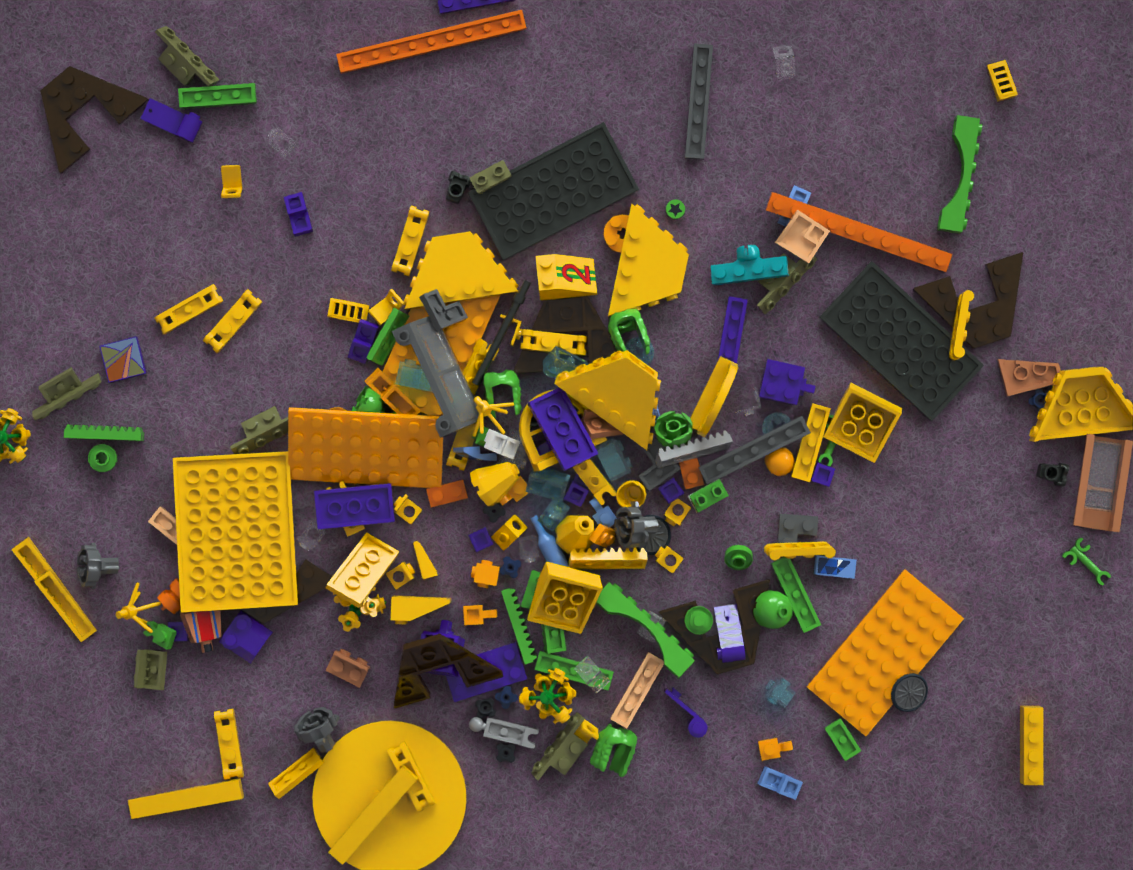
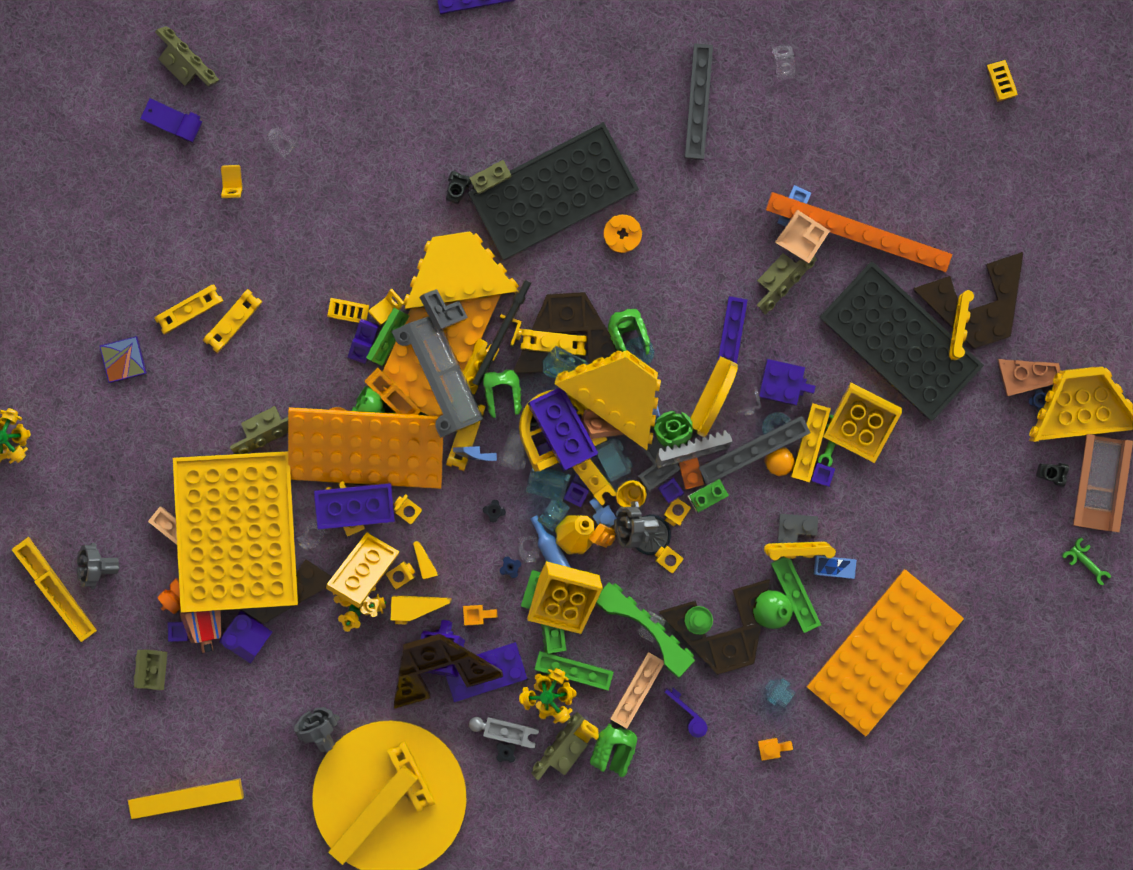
(62, 390): olive bracket -> none
(70, 93): dark brown wing -> none
(102, 458): bright green plate -> none
(104, 434): bright green gear -> none
(130, 611): yellow plant -> none
(163, 635): bright green plate -> none
(217, 96): bright green gear -> none
(229, 744): yellow plate -> none
(296, 773): yellow plate -> none
(298, 214): dark purple slope -> none
(348, 668): nougat bracket -> none
(410, 241): yellow plate -> none
(412, 376): clear light blue brick -> none
(431, 41): orange plate -> none
(447, 493): orange plate -> none
(480, 539): dark purple tile -> none
(480, 704): black plate -> none
(485, 409): yellow plant -> none
(485, 574): light orange brick -> none
(494, 481): yellow cone -> none
(497, 442): white hips -> none
(507, 533): yellow bracket -> none
(511, 697): dark blue plate -> none
(516, 492): light orange plate -> none
(517, 625): bright green gear -> none
(565, 276): yellow slope -> none
(591, 673): clear bracket -> none
(608, 560): yellow gear -> none
(649, 265): yellow piece -> none
(675, 209): bright green tile -> none
(729, 634): door -> none
(738, 557): bright green plate -> none
(749, 267): teal plate -> none
(780, 782): medium blue slope -> none
(842, 739): bright green plate -> none
(909, 692): dark grey wheel -> none
(965, 135): bright green arch -> none
(1031, 745): yellow brick -> none

